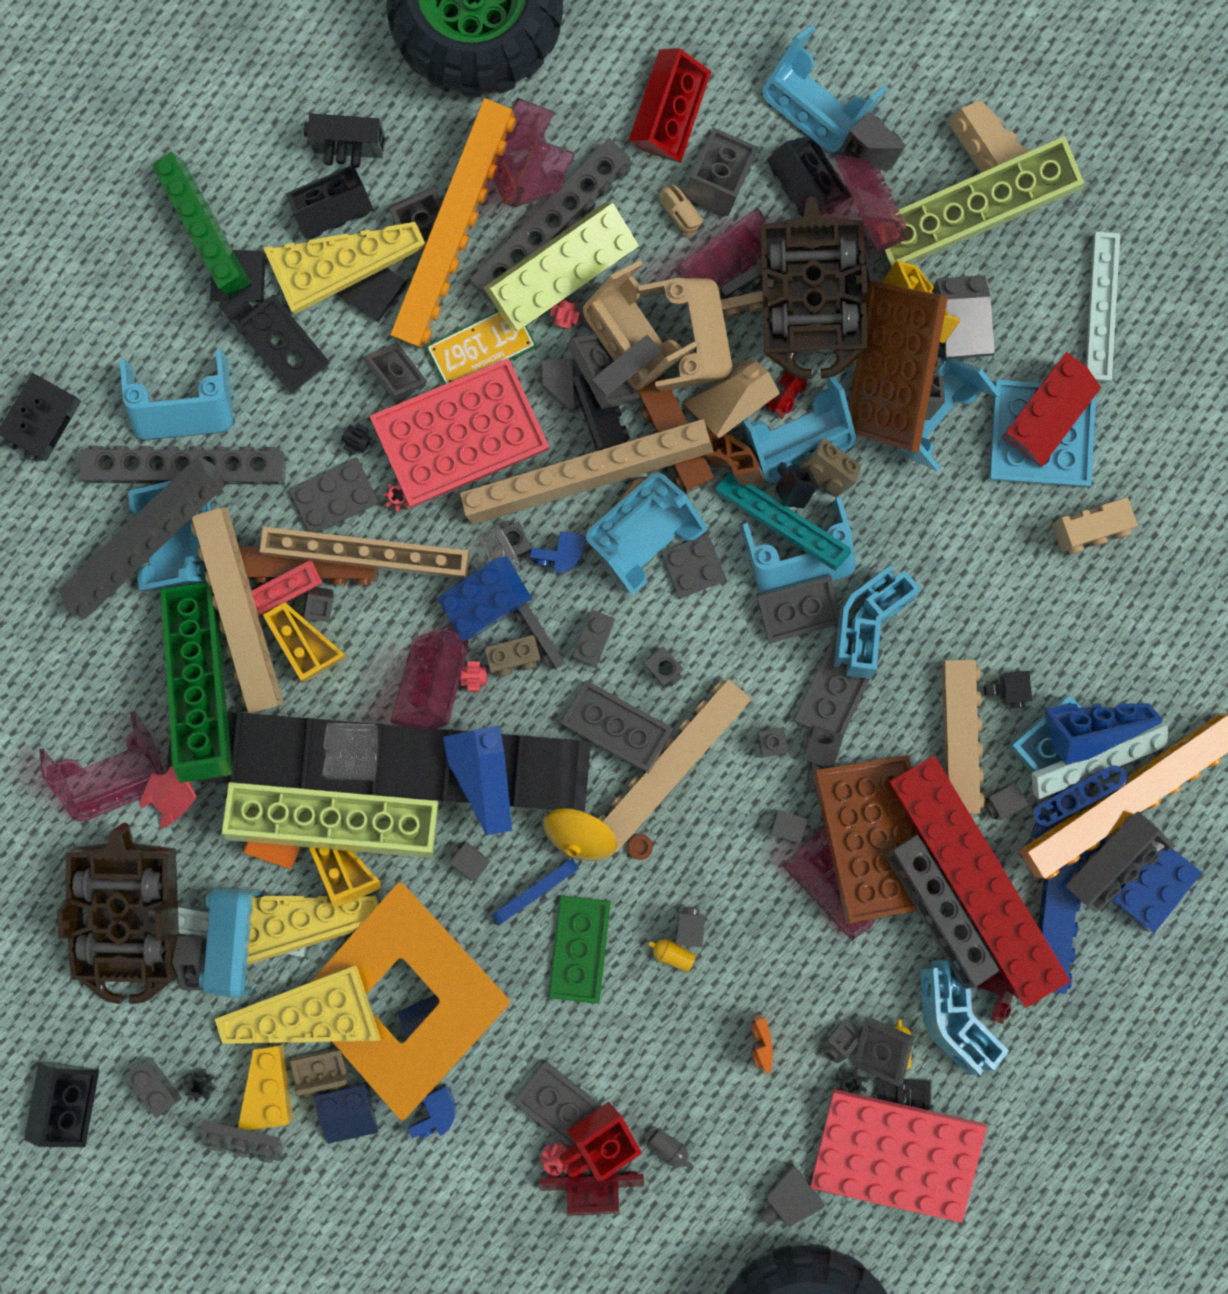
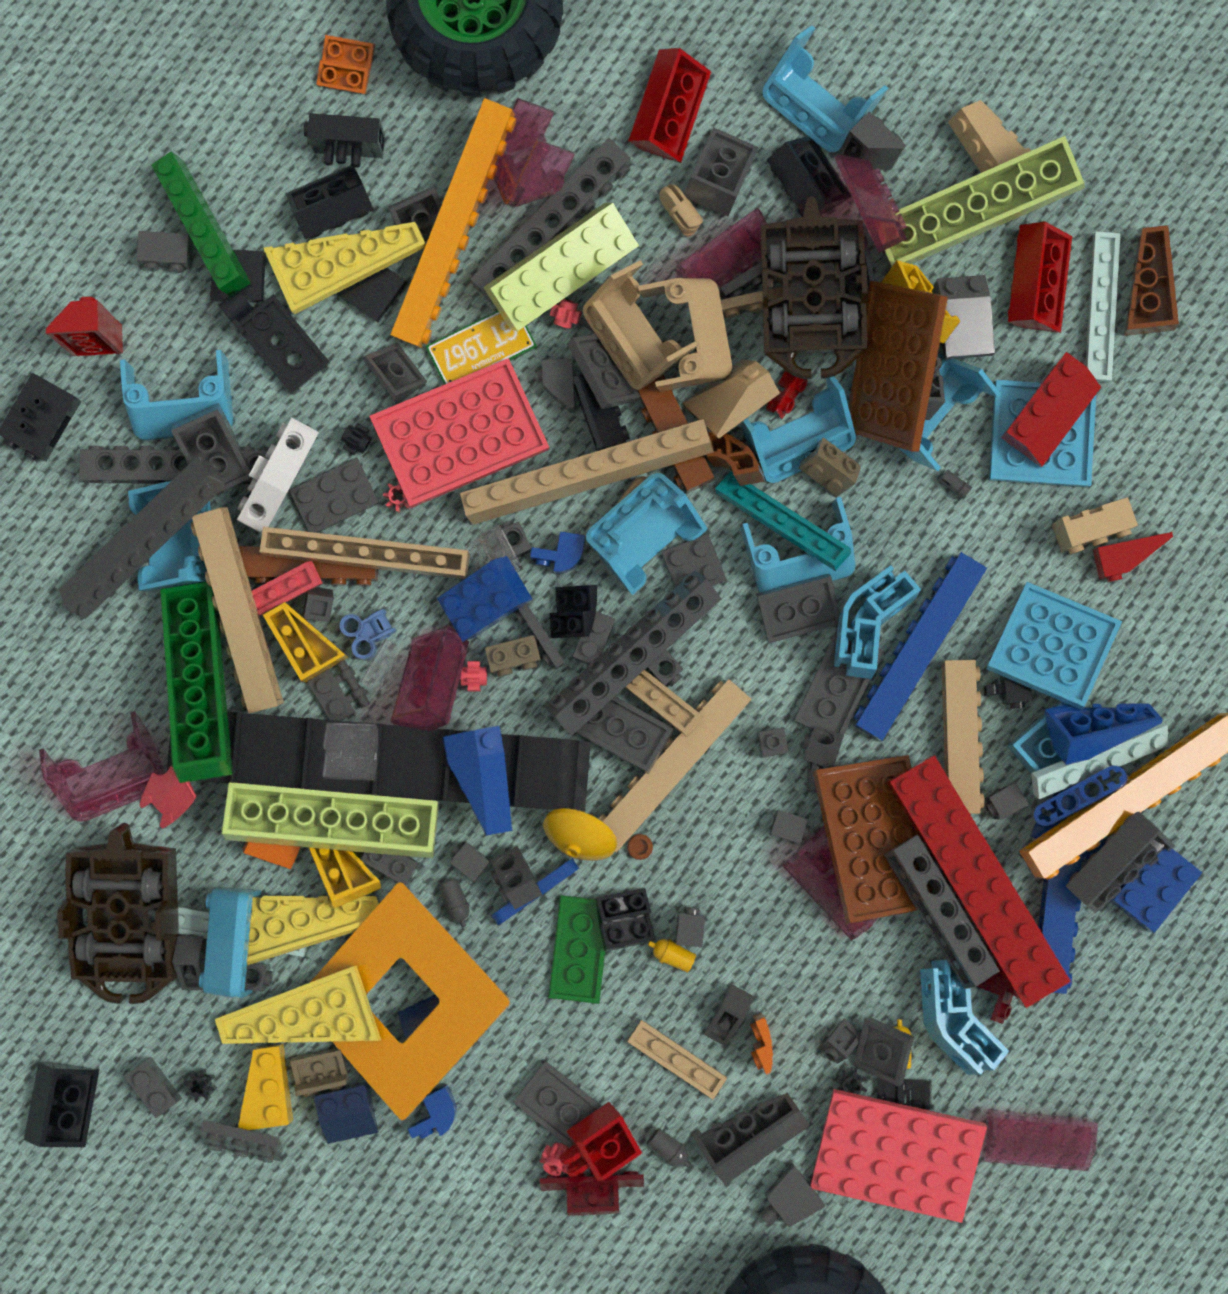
(87, 329): none -> red slope
(164, 251): none -> dark grey brick
(212, 438): none -> dark grey slope
(265, 977): none -> dark grey brick
(274, 476): none -> white brick
(331, 695): none -> dark grey plate
(345, 64): none -> orange slope
(368, 631): none -> medium blue piece
(394, 866): none -> dark grey brick
(454, 901): none -> dark grey piece
(515, 877): none -> dark grey brick
(574, 611): none -> black slope
(624, 919): none -> black slope
(627, 365): dark grey sticker -> none
(630, 664): none -> dark grey brick
(665, 703): none -> tan plate
(677, 1059): none -> tan plate
(729, 1015): none -> dark grey slope
(750, 1136): none -> dark grey wedge
(795, 486): black brick -> none
(919, 647): none -> blue brick
(955, 484): none -> dark grey pin
(1040, 277): none -> red slope
(1040, 1140): none -> clear pink slope
(1054, 645): none -> medium azure plate
(1120, 558): none -> red slope
(1153, 296): none -> dark orange wedge

